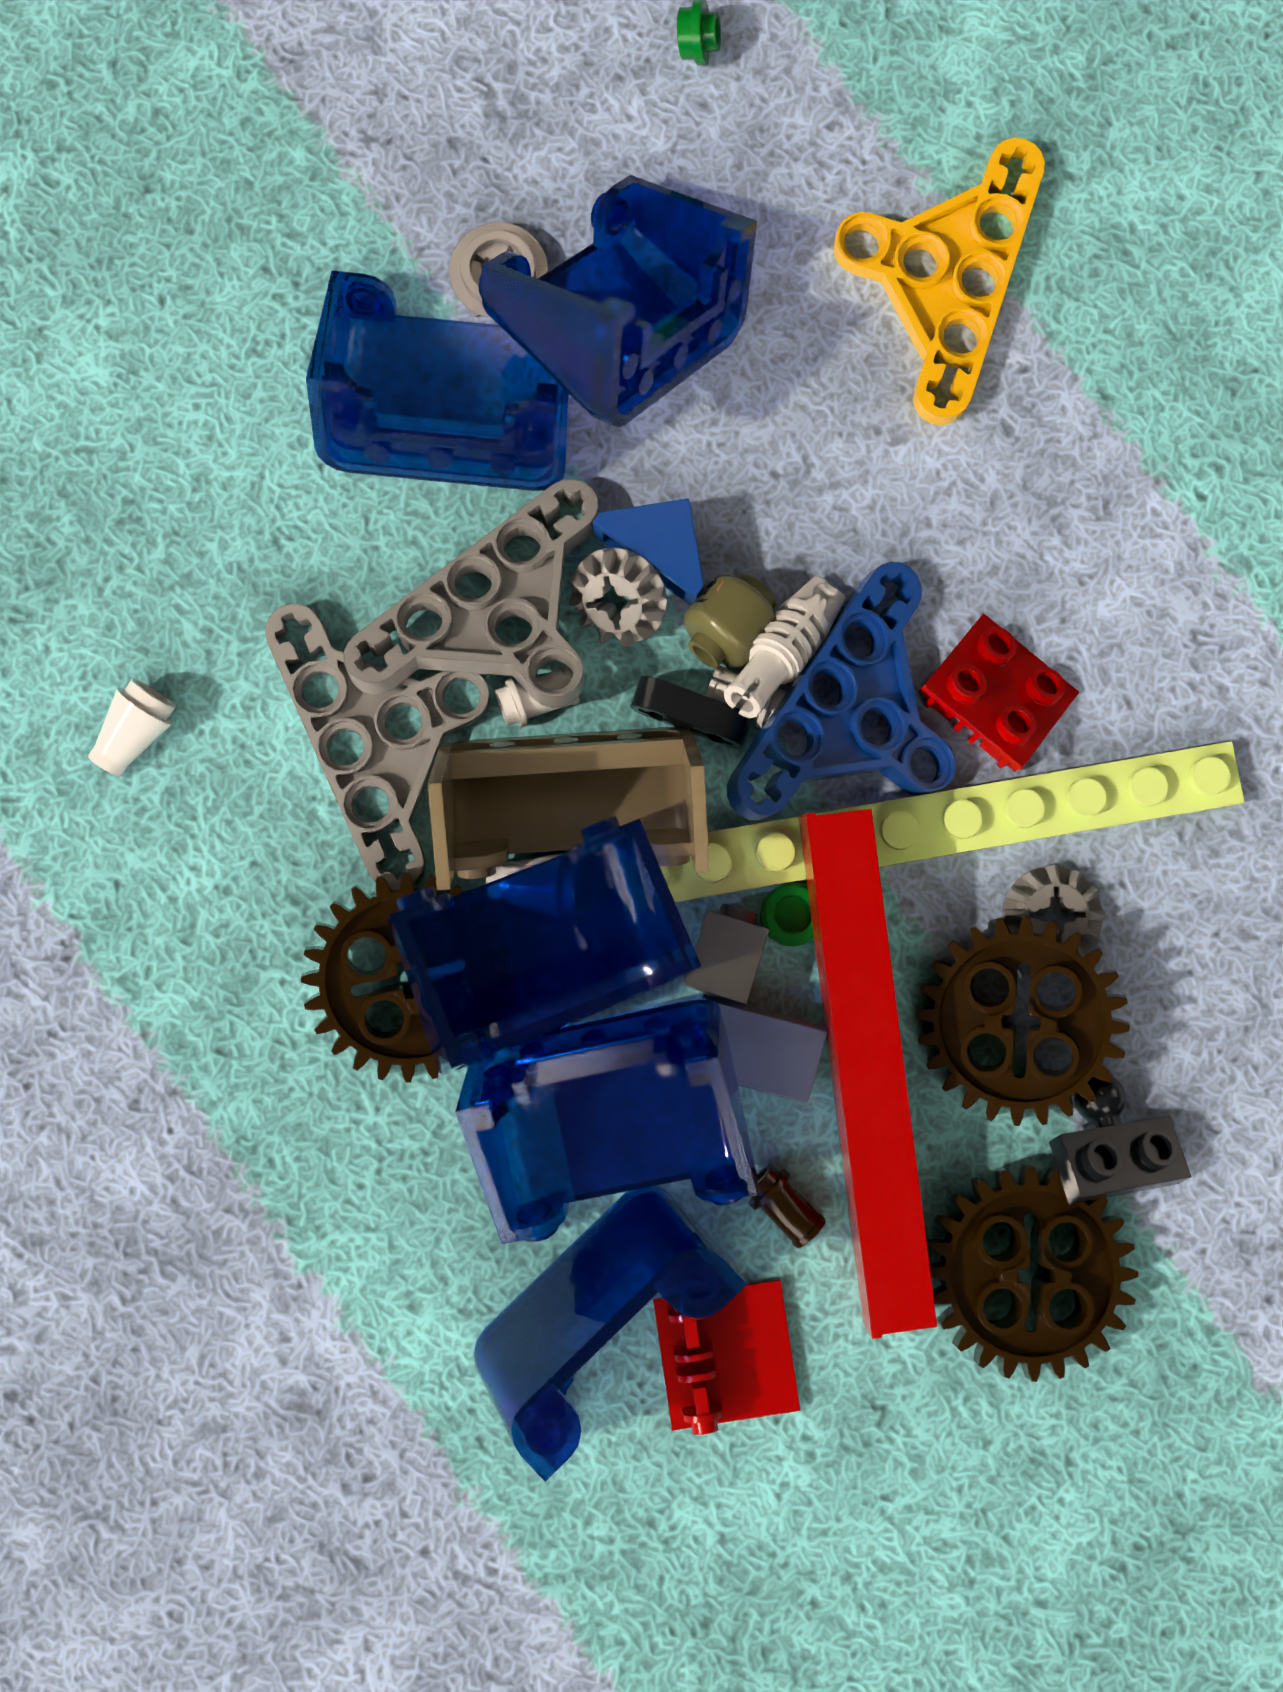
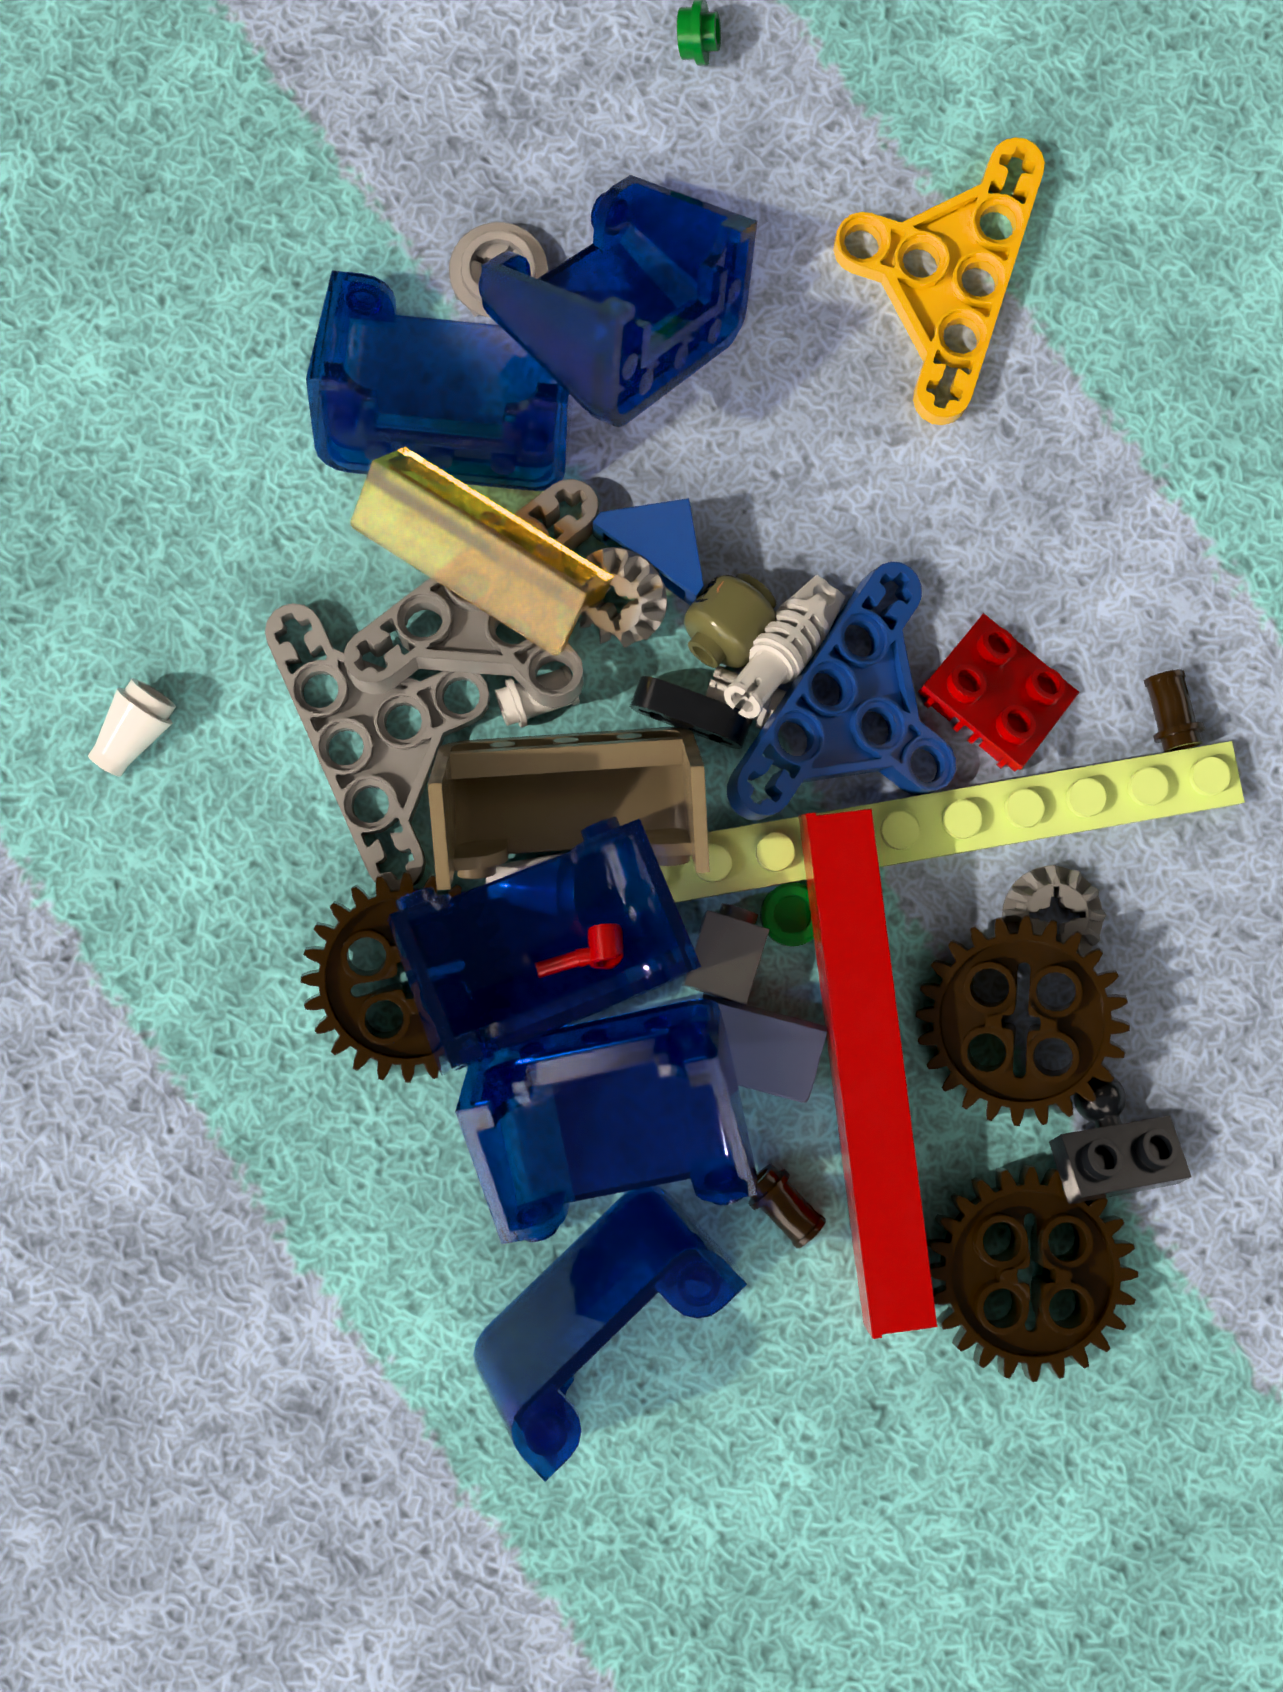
(477, 548): none -> clear yellow panel
(603, 952): none -> red hand
(728, 1362): red hinge -> none
(1173, 711): none -> dark brown pin

